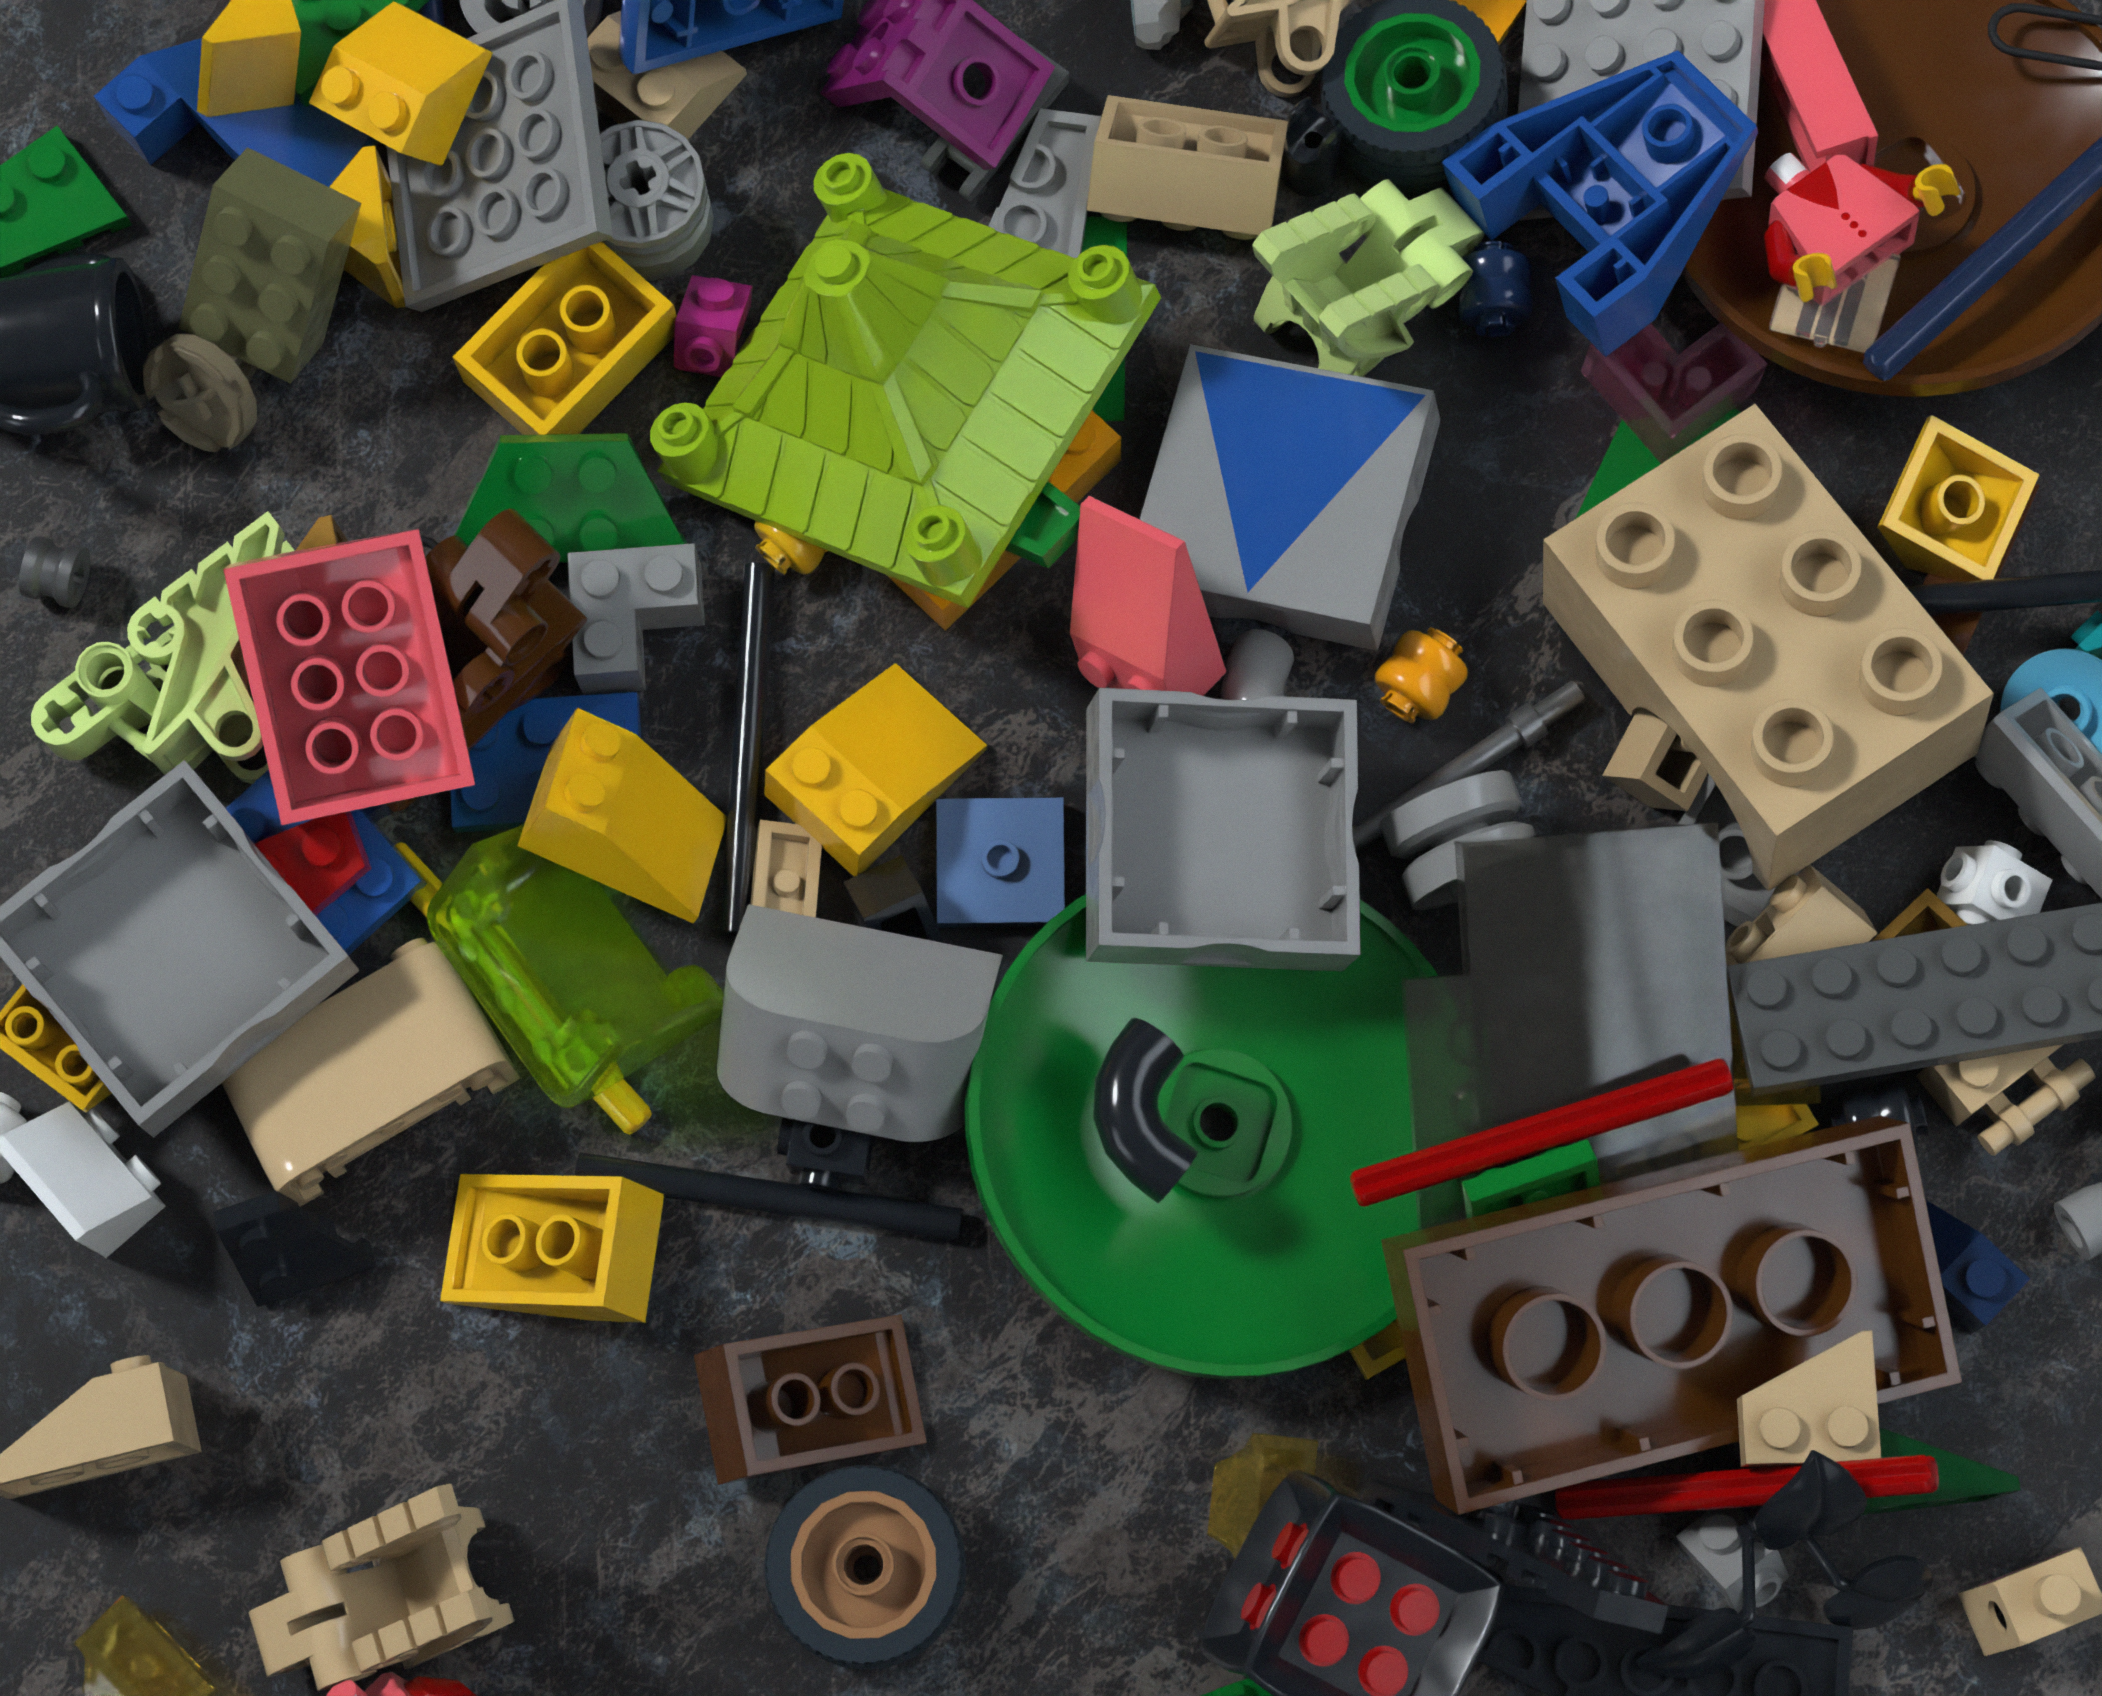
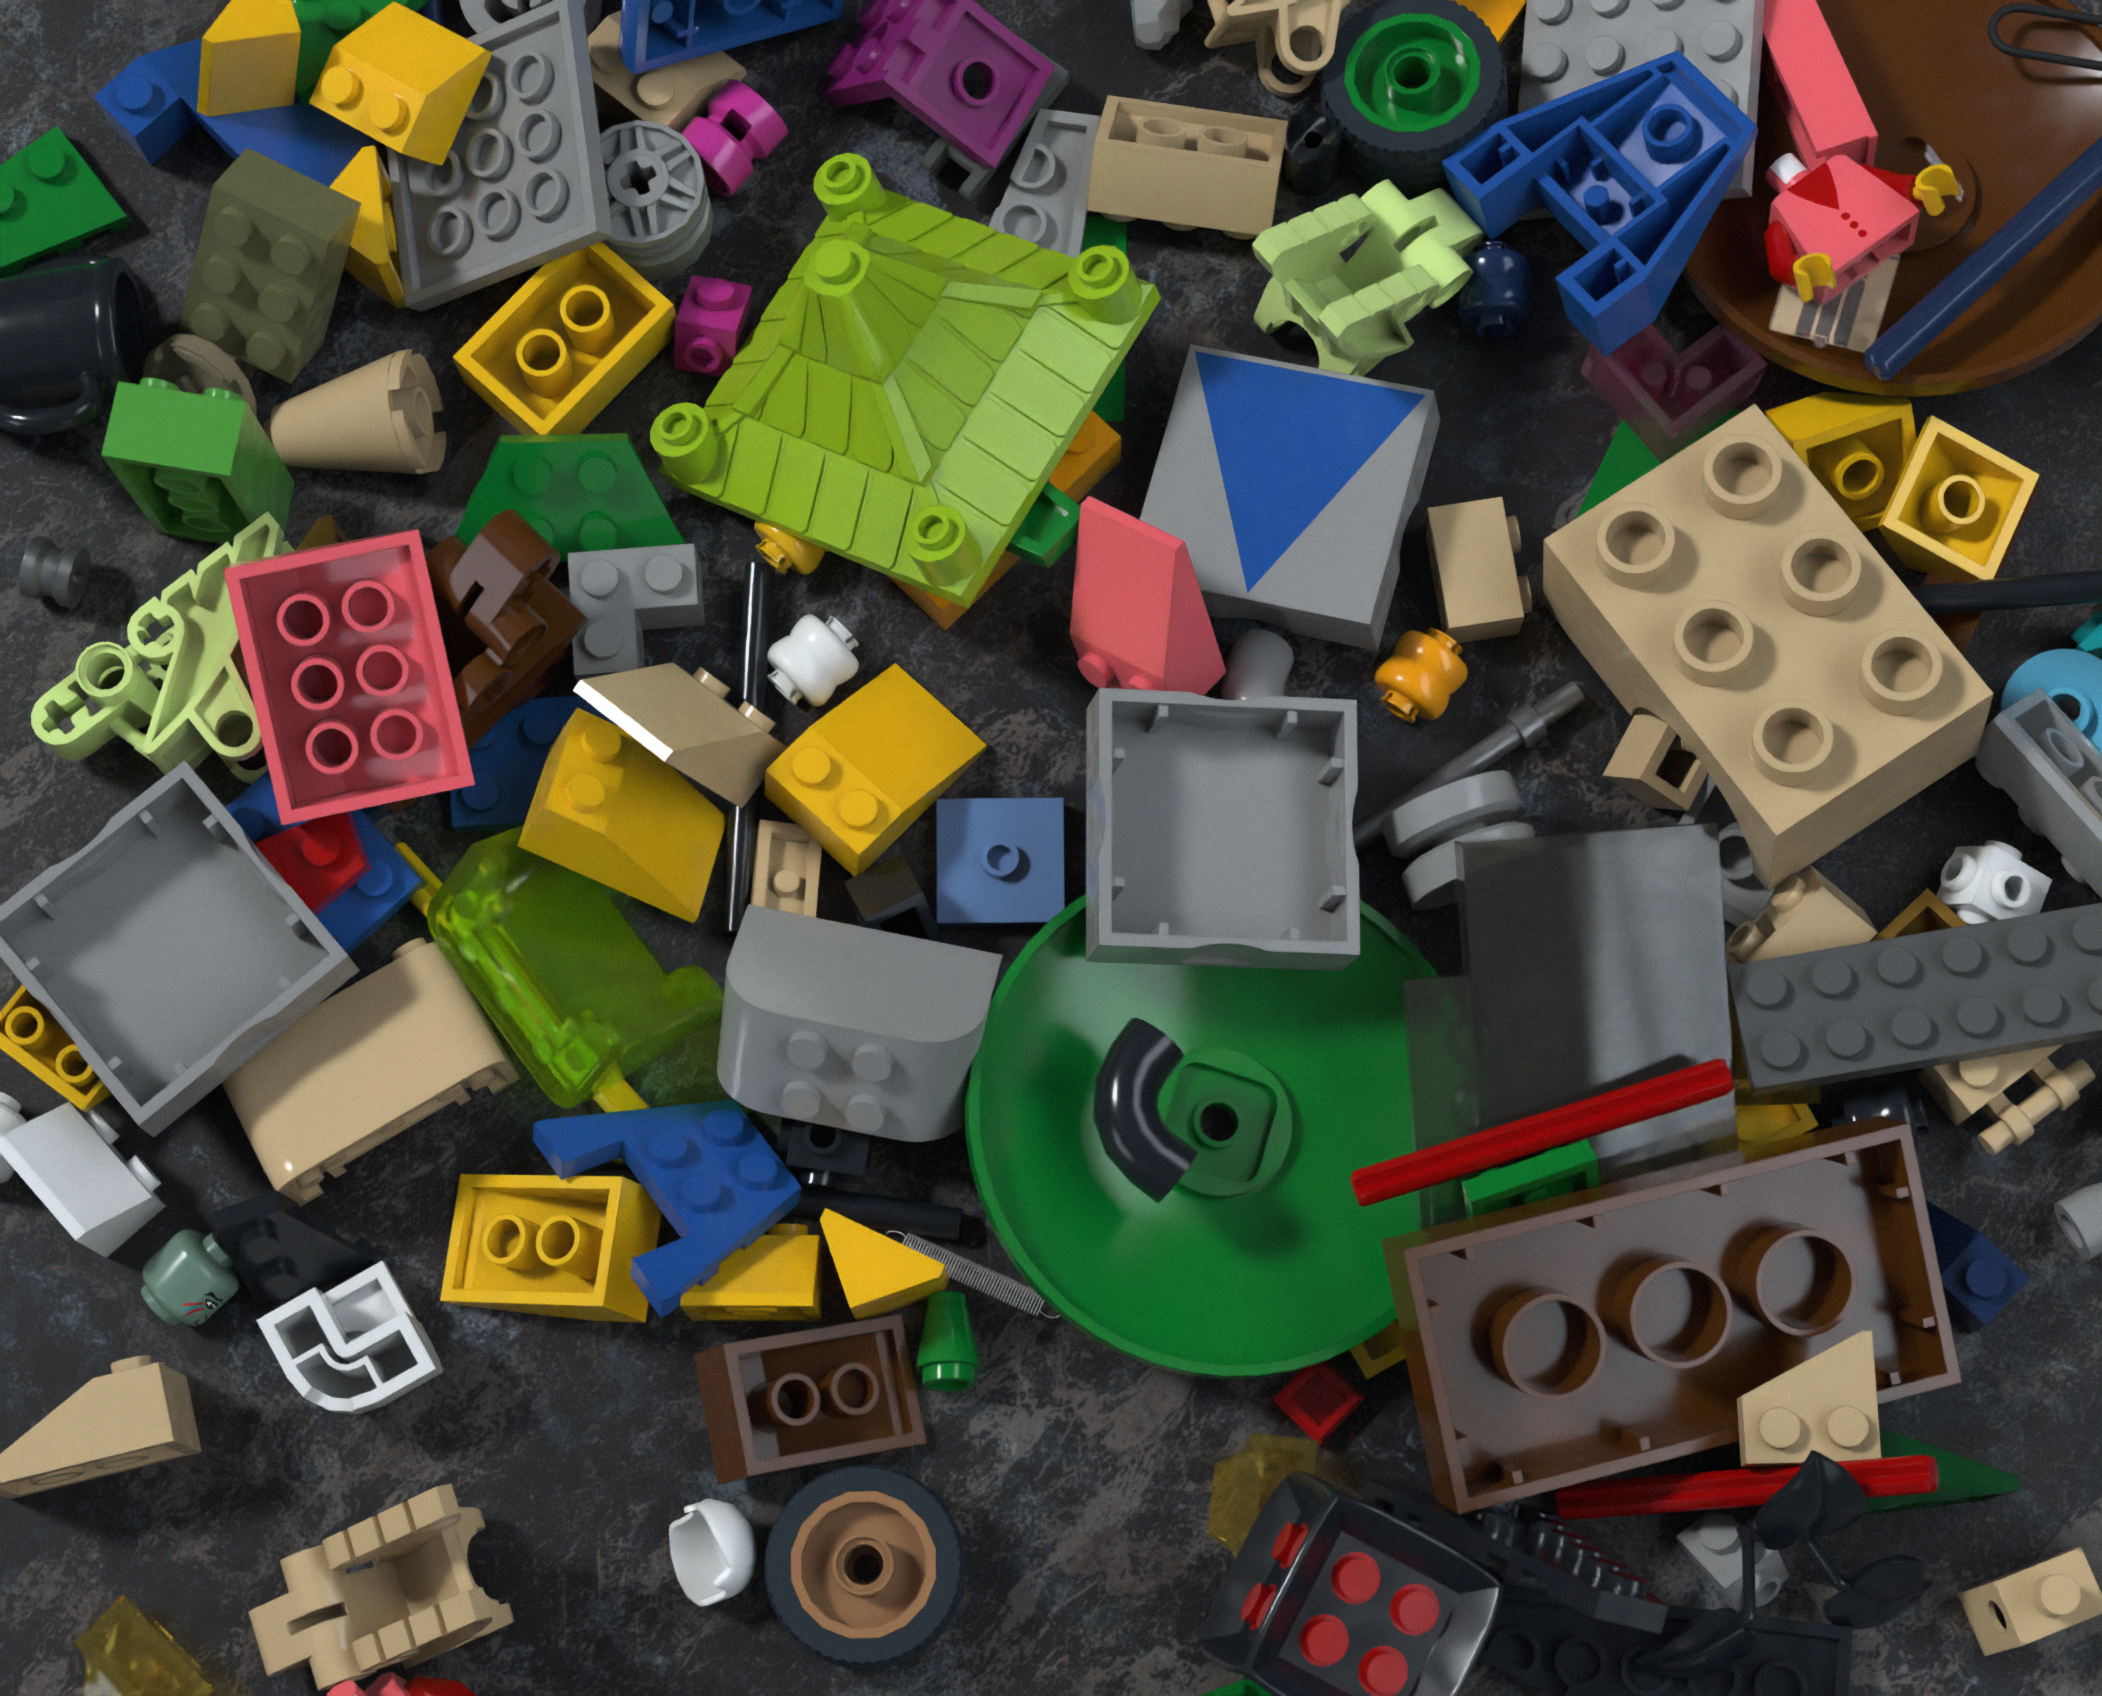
(189, 1278): none -> sand green head
(195, 460): none -> bright green brick
(352, 1343): none -> white brick
(364, 420): none -> tan cone
(689, 725): none -> tan slope
(699, 1167): none -> blue wing
(712, 1551): none -> white hair
(751, 119): none -> dark pink wheel
(765, 1282): none -> yellow slope
(813, 660): none -> white piece
(877, 1270): none -> yellow slope
(947, 1344): none -> green cone
(979, 1266): none -> white piece
(1318, 1400): none -> red tile
(1475, 569): none -> tan brick
(1851, 446): none -> yellow slope

